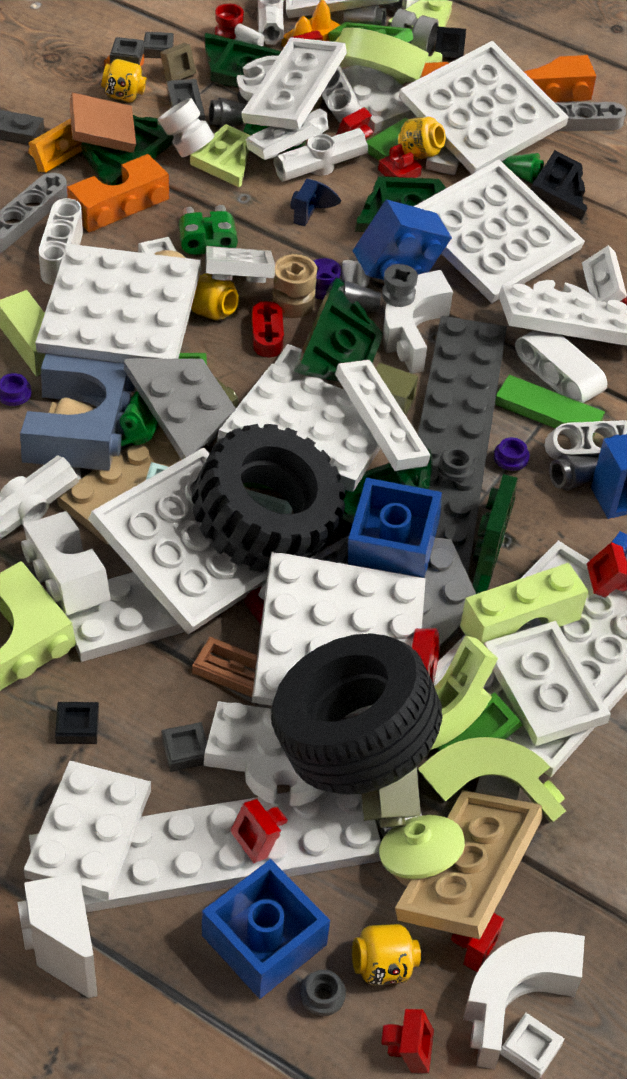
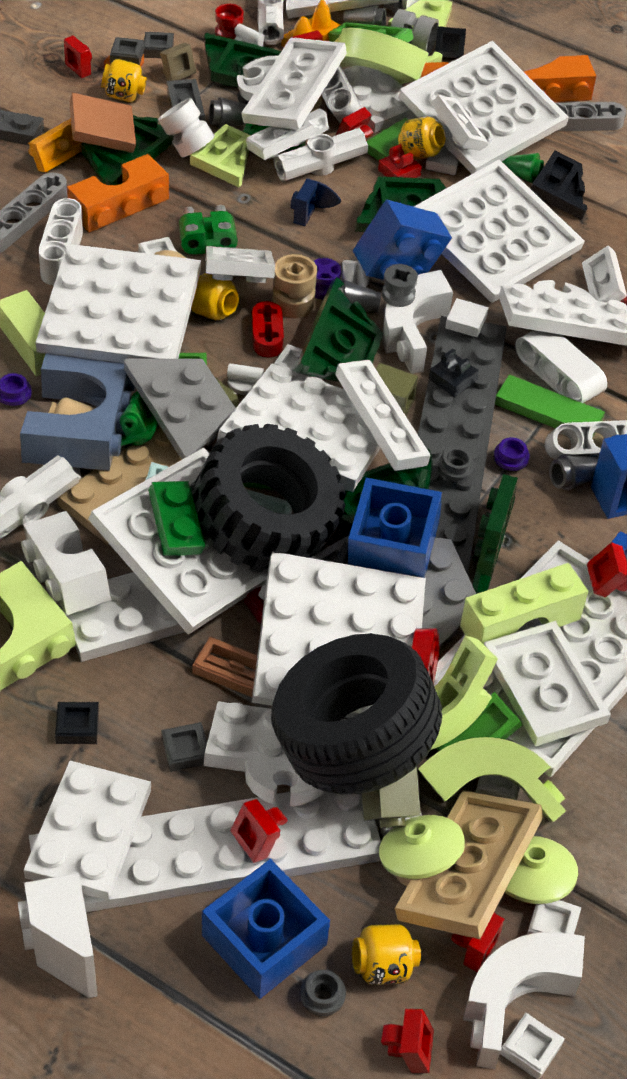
(77, 56): none -> red plate
(176, 518): none -> green plate
(243, 378): none -> white plate
(453, 373): none -> black tile
(459, 123): none -> white plate
(466, 317): none -> white tile
(544, 873): none -> yellowish green dish
(554, 917): none -> white tile

